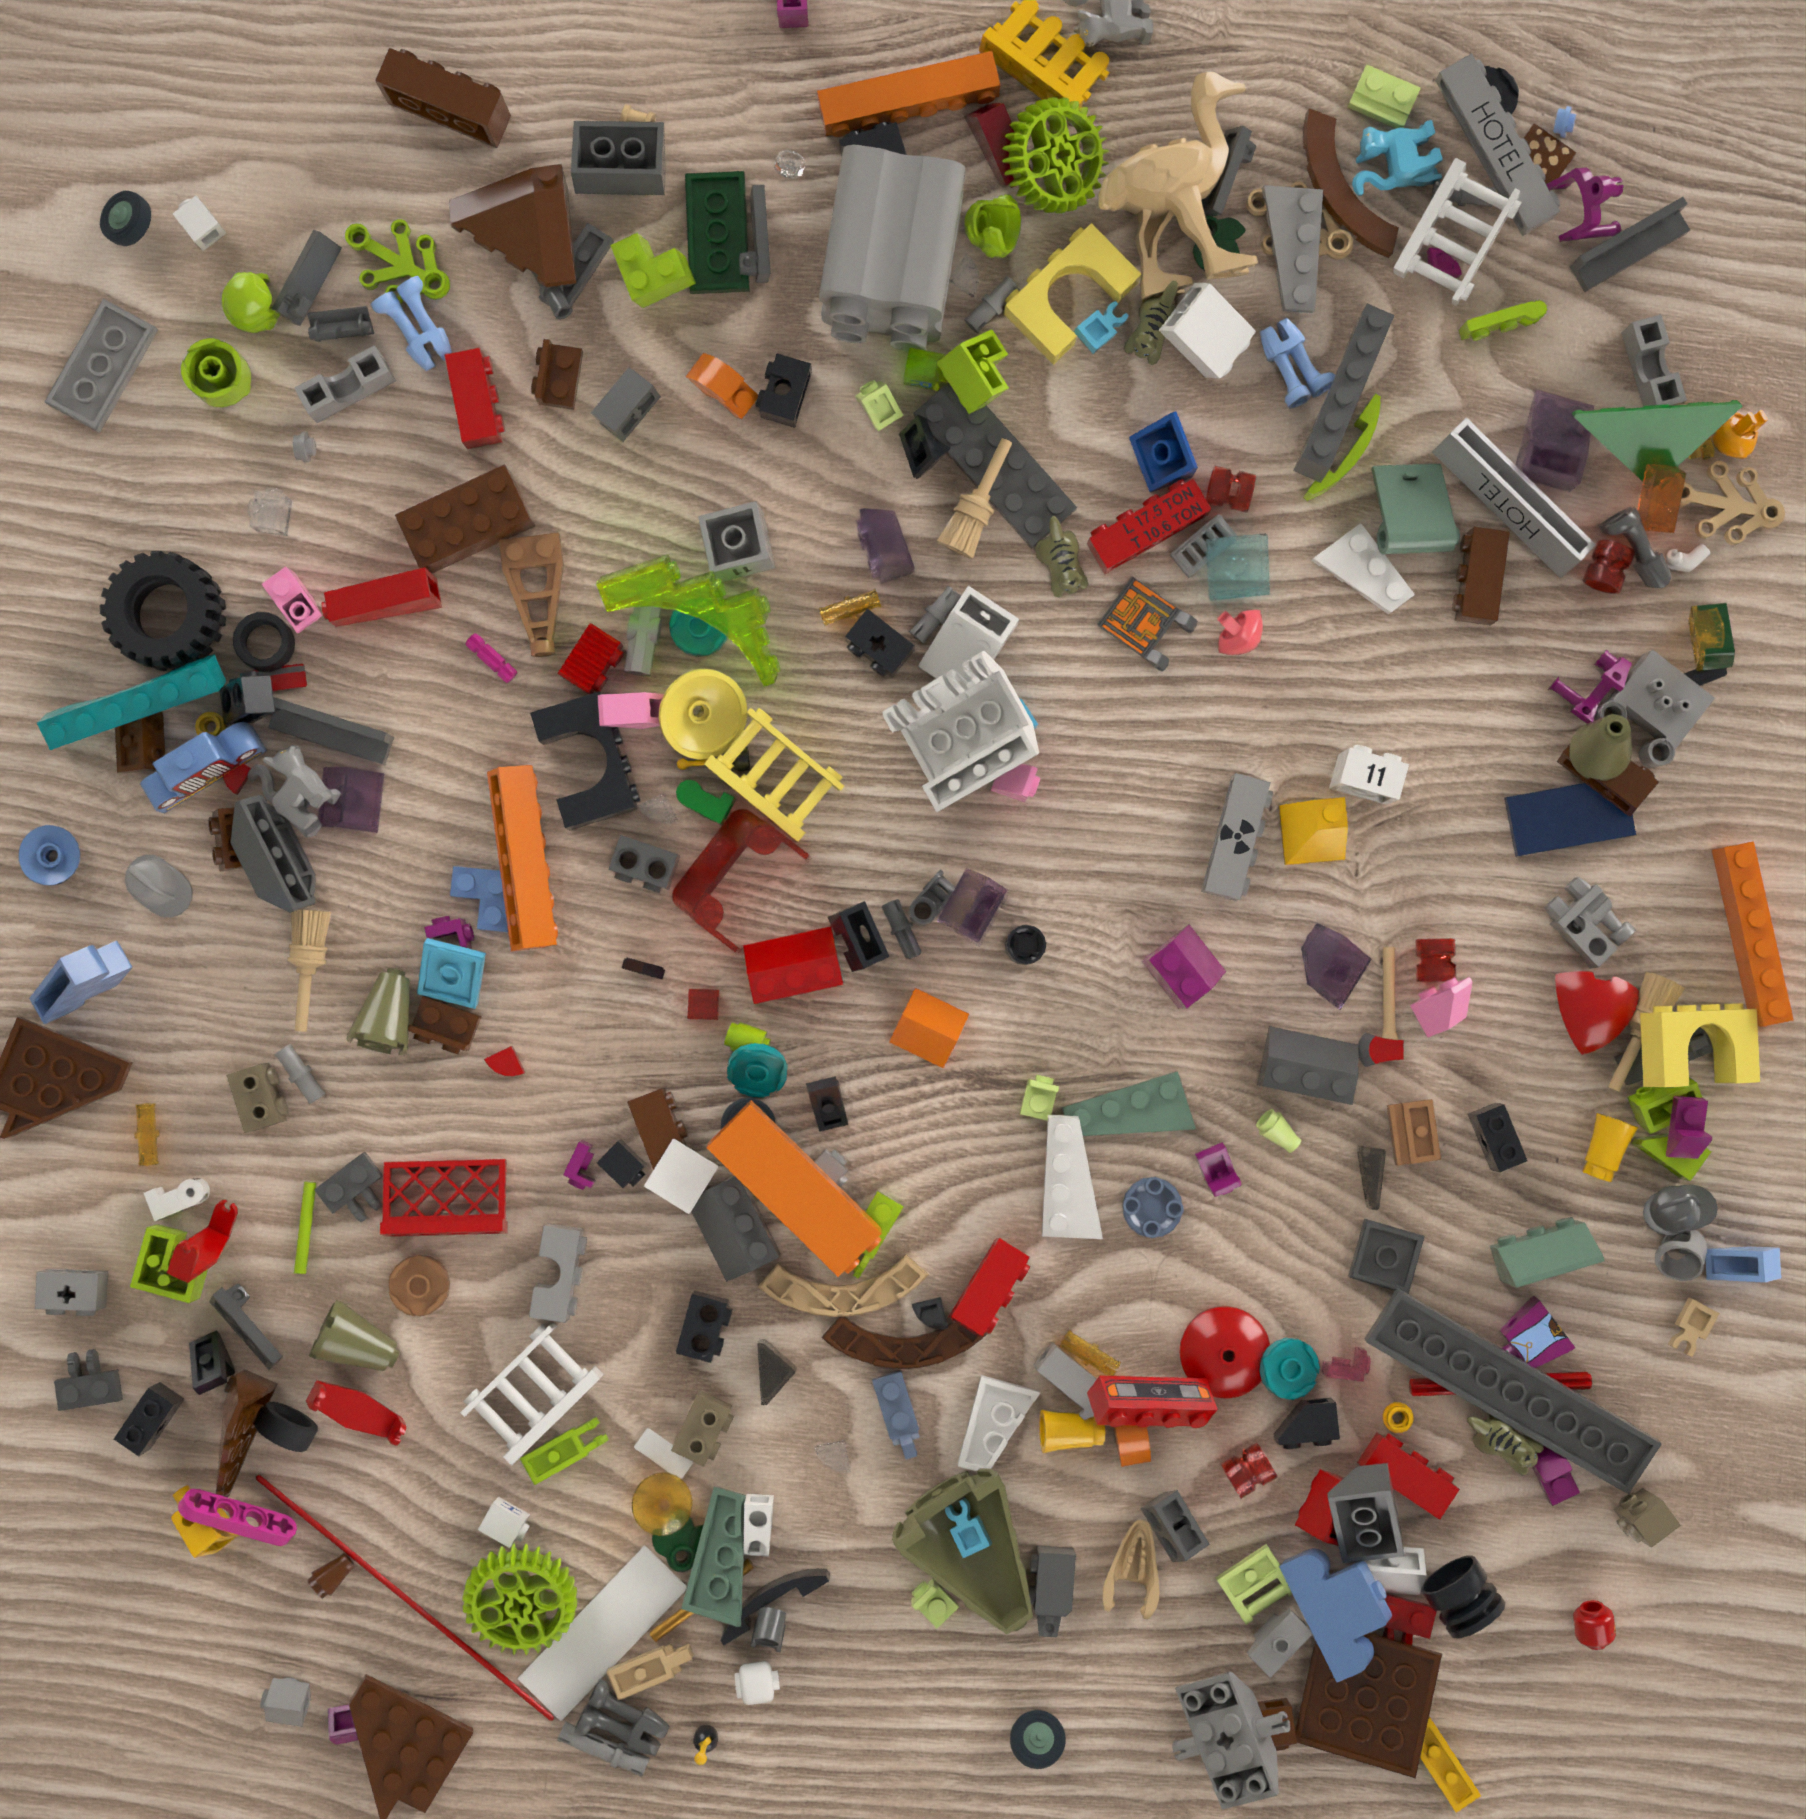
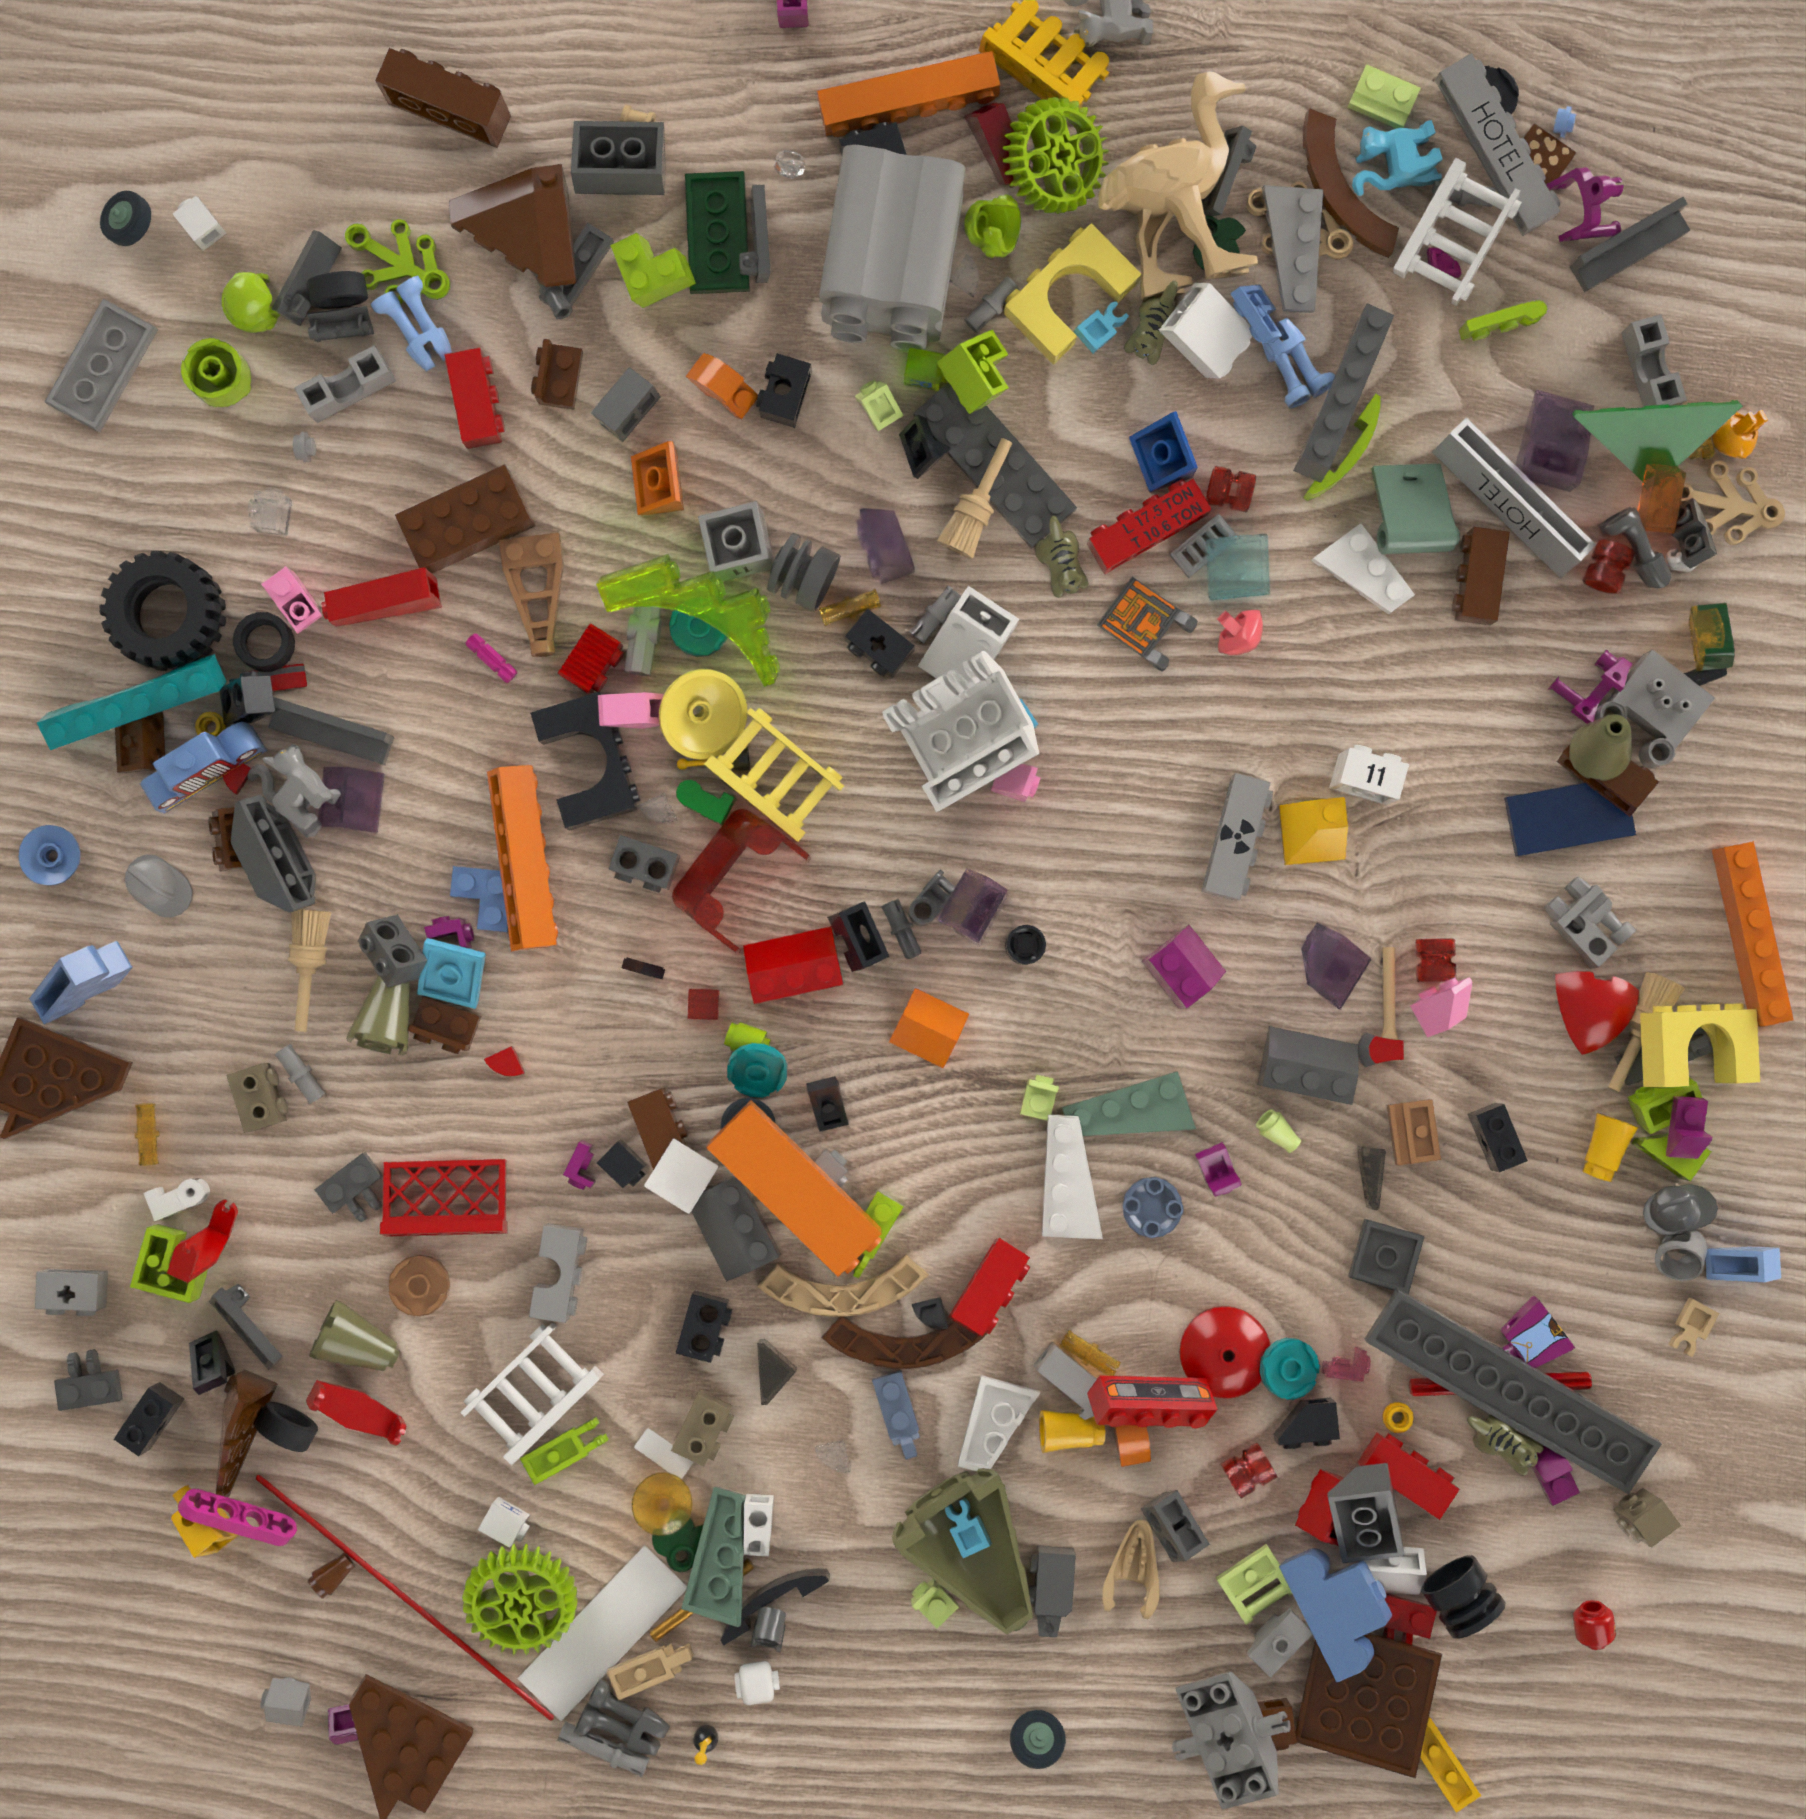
(305, 1227): lime bar -> none
(337, 289): none -> black tyre
(392, 950): none -> dark grey brick
(657, 480): none -> orange slope
(803, 572): none -> dark grey wheel
(1256, 306): none -> medium blue plate
(1545, 1252): sand green slope -> none
(1693, 534): none -> dark grey slope

